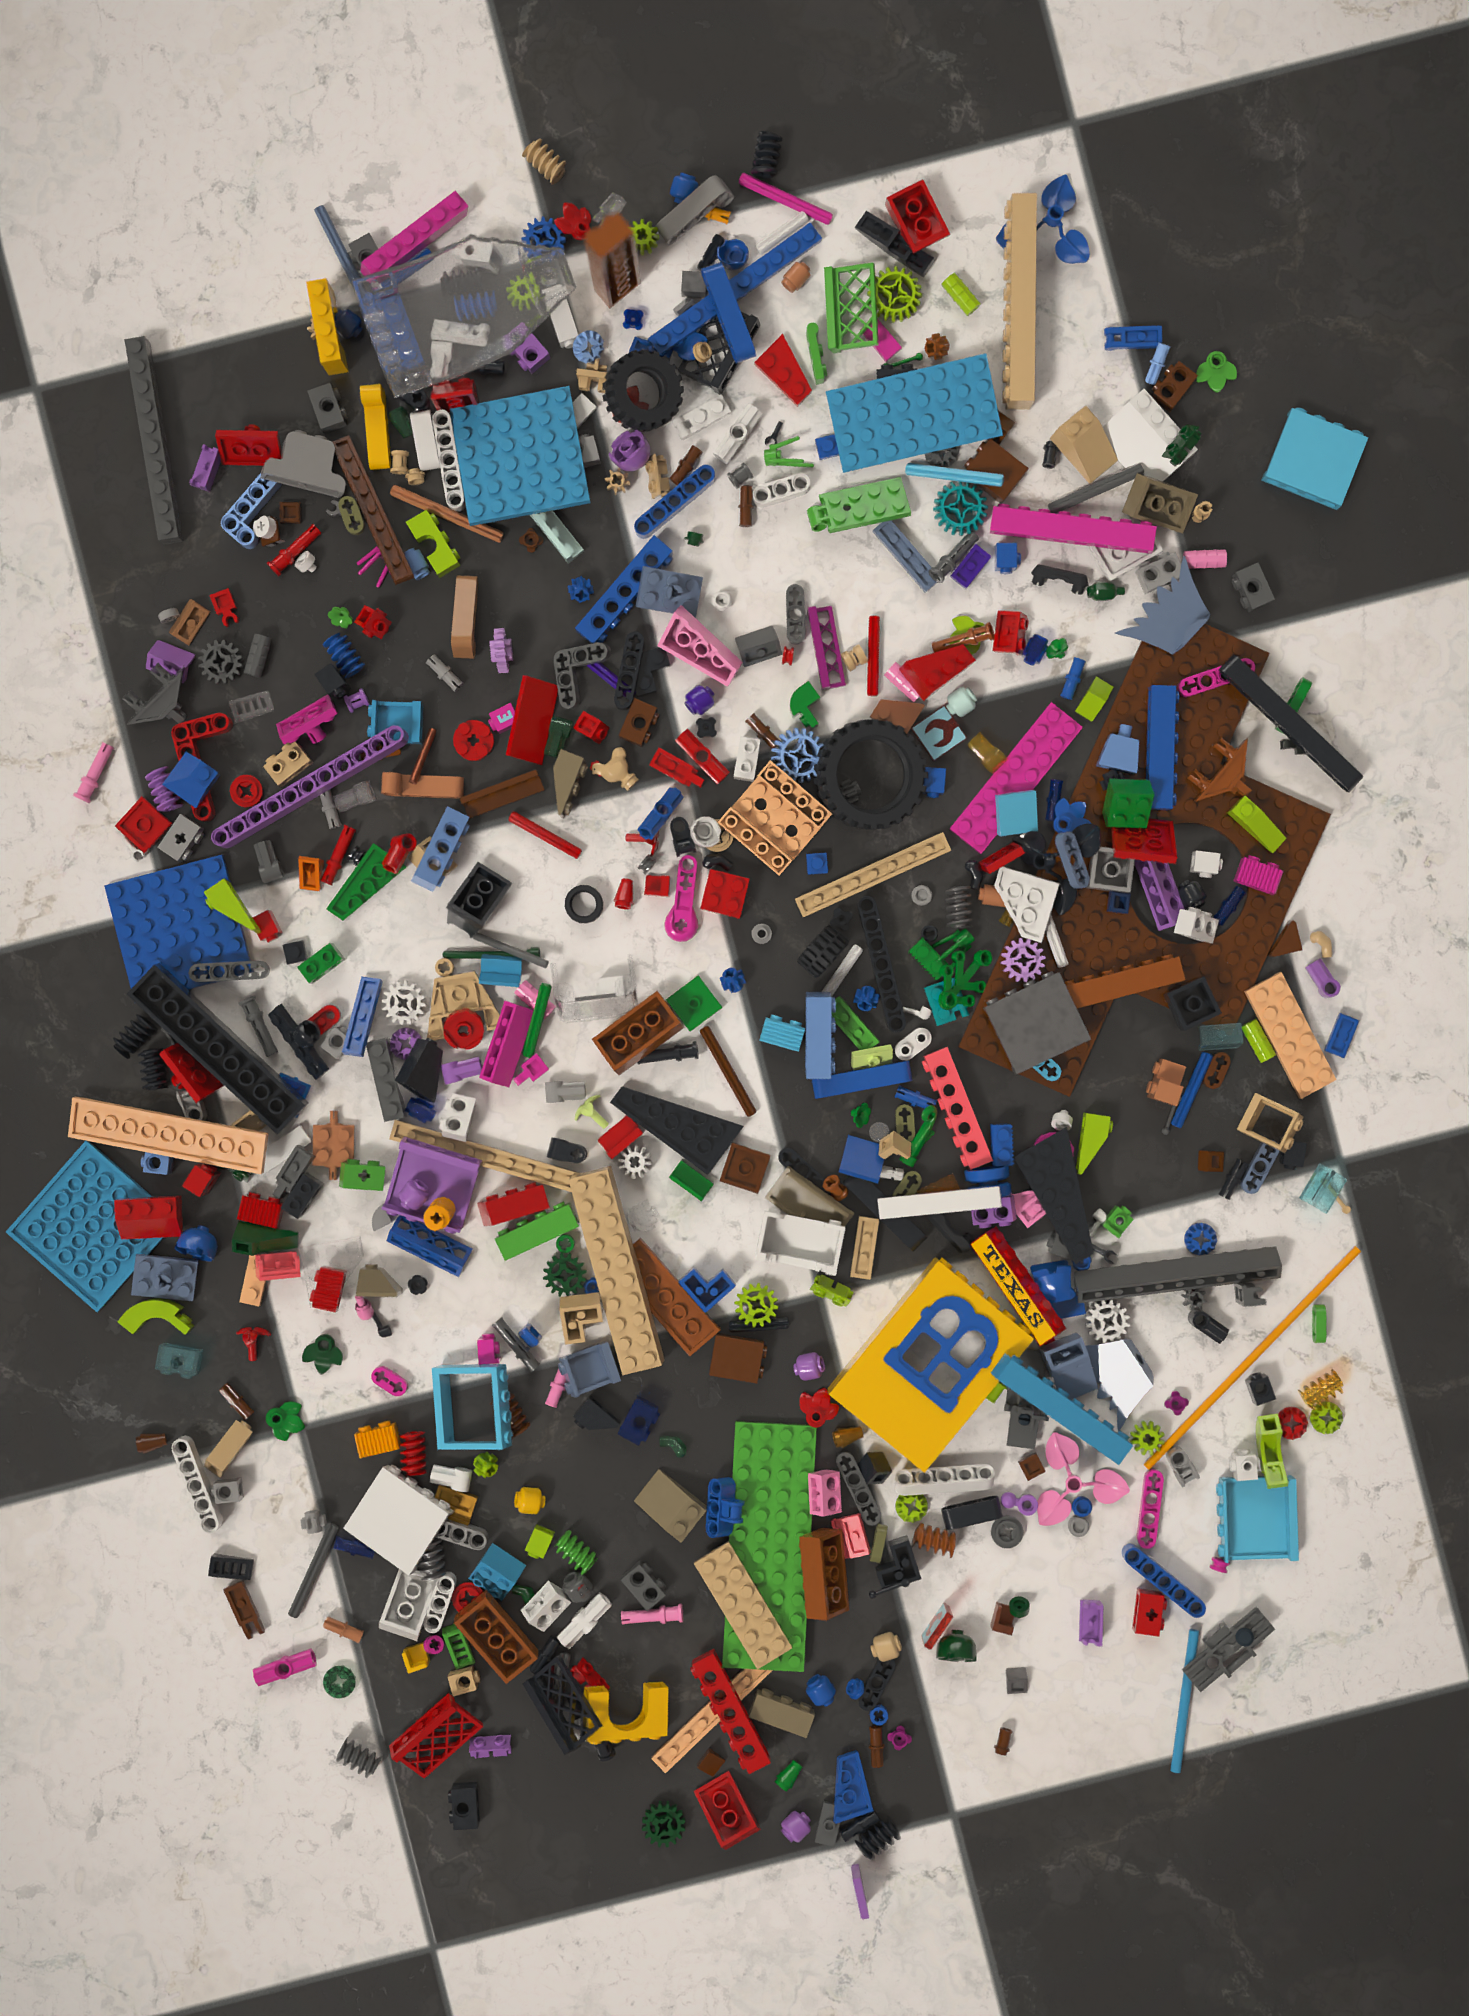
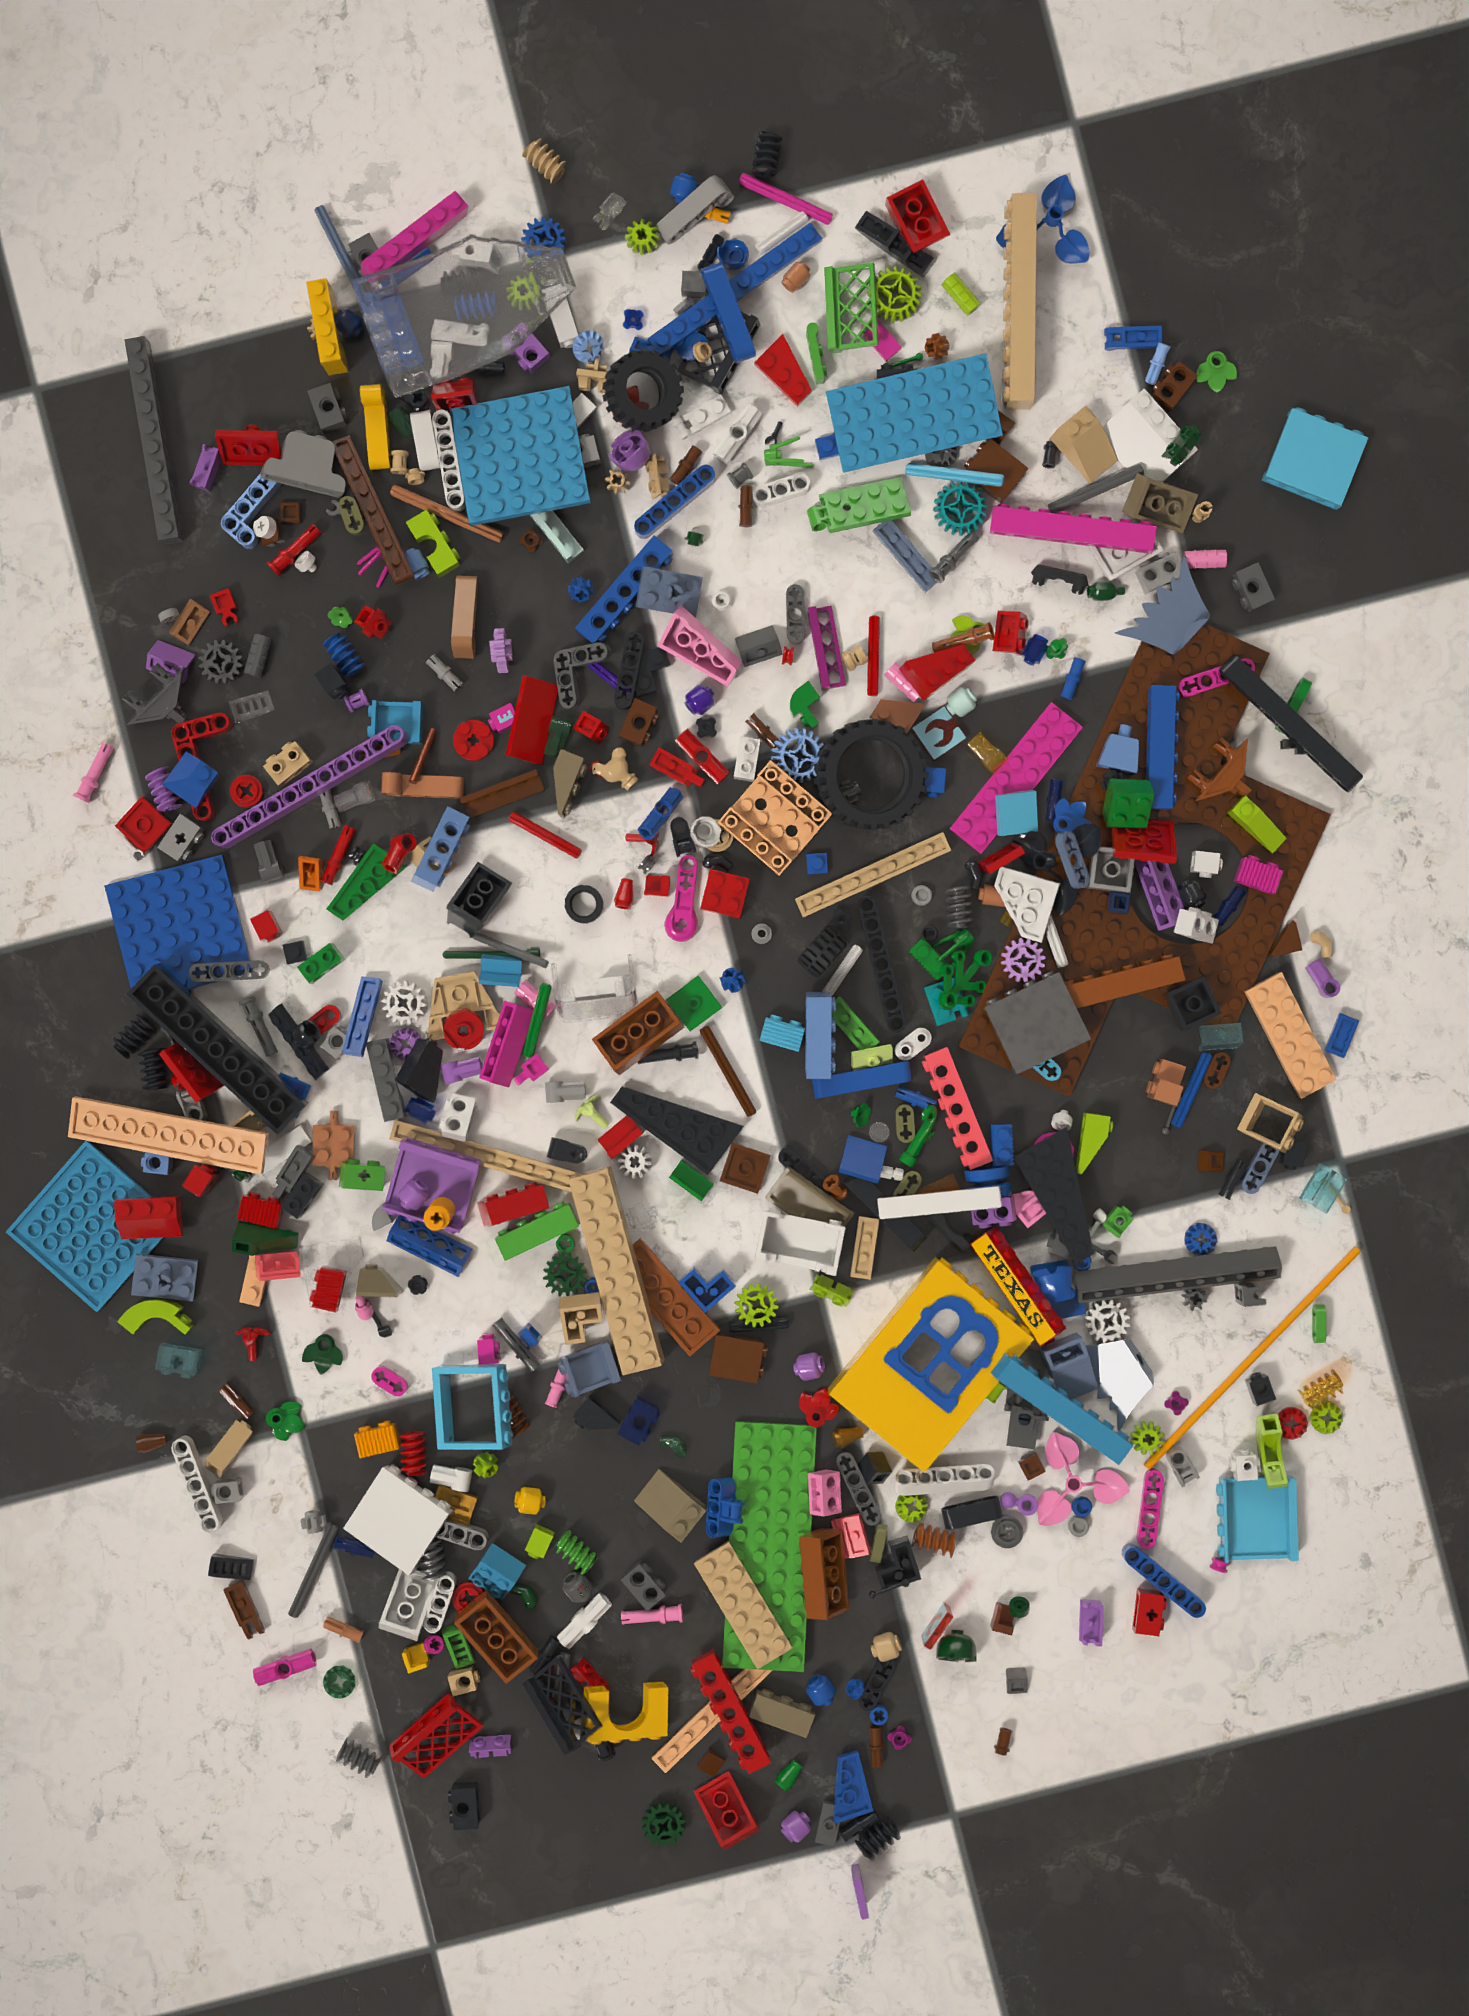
(197, 1243): blue cylinder -> none
(227, 901): lime slope -> none
(307, 721): dark pink plate -> none
(442, 961): tan bush -> none
(546, 1606): white brick -> none
(574, 220): red plate -> none
(612, 259): dark orange brick -> none
(866, 998): blue gear -> none
(894, 1144): tan panel -> none
(924, 1012): white hand -> none
(970, 566): dark purple plate -> none
(1006, 557): blue brick -> none
(1094, 699): lime slope -> none
(1184, 1704): dark azure piece -> none
(1208, 1326): black piece -> none
(1224, 1643): dark grey piece -> none
(1258, 1040): lime axle -> none

